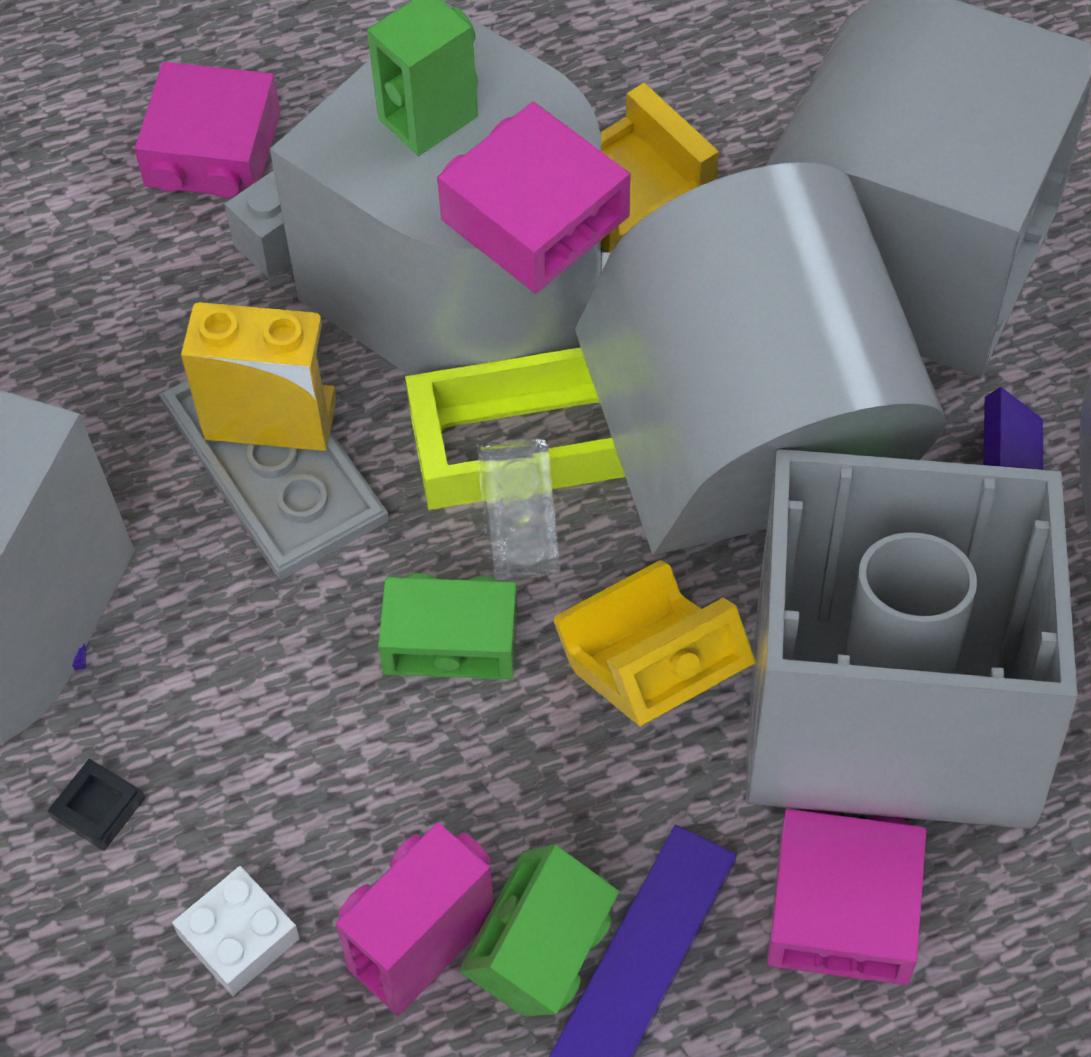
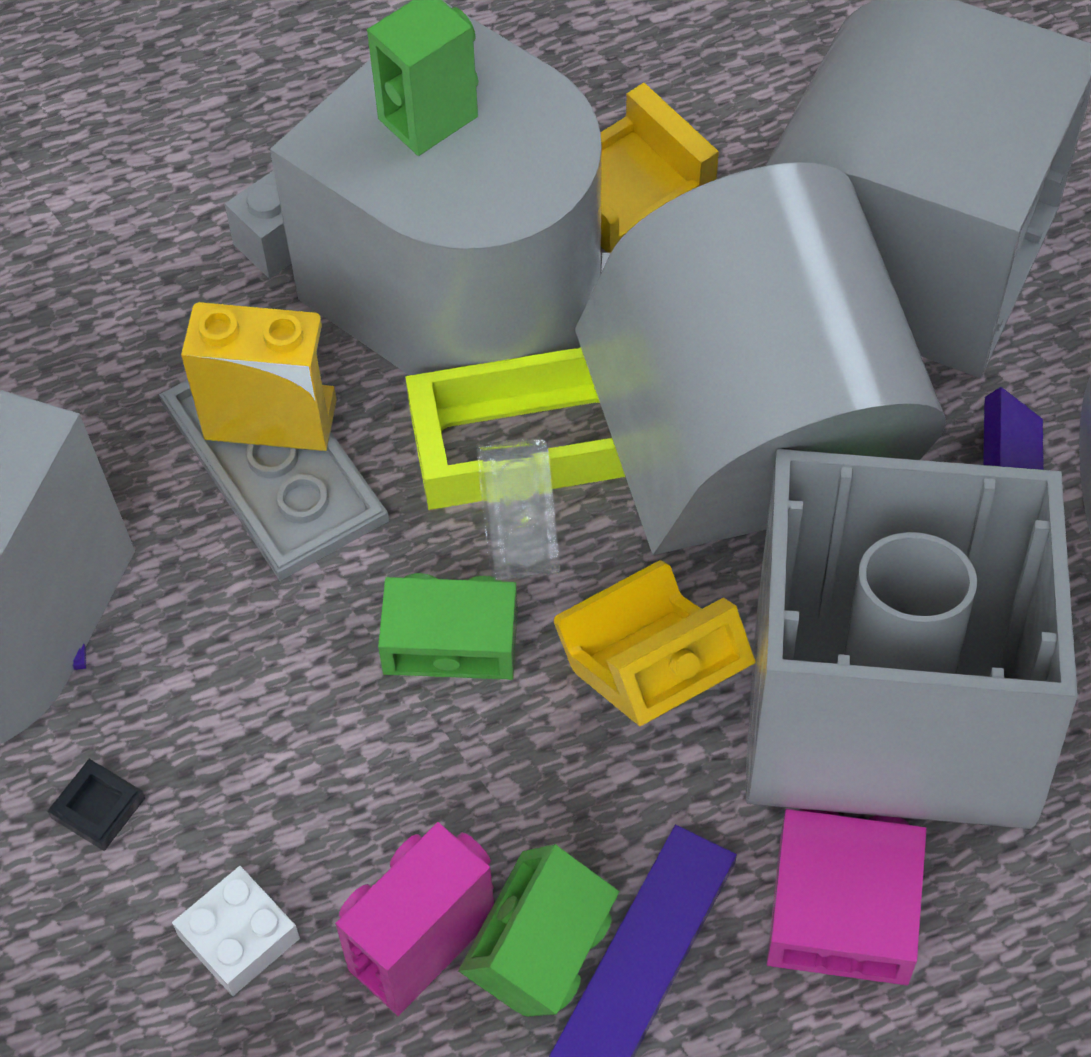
(207, 129): dark pink brick -> none
(534, 196): dark pink brick -> none

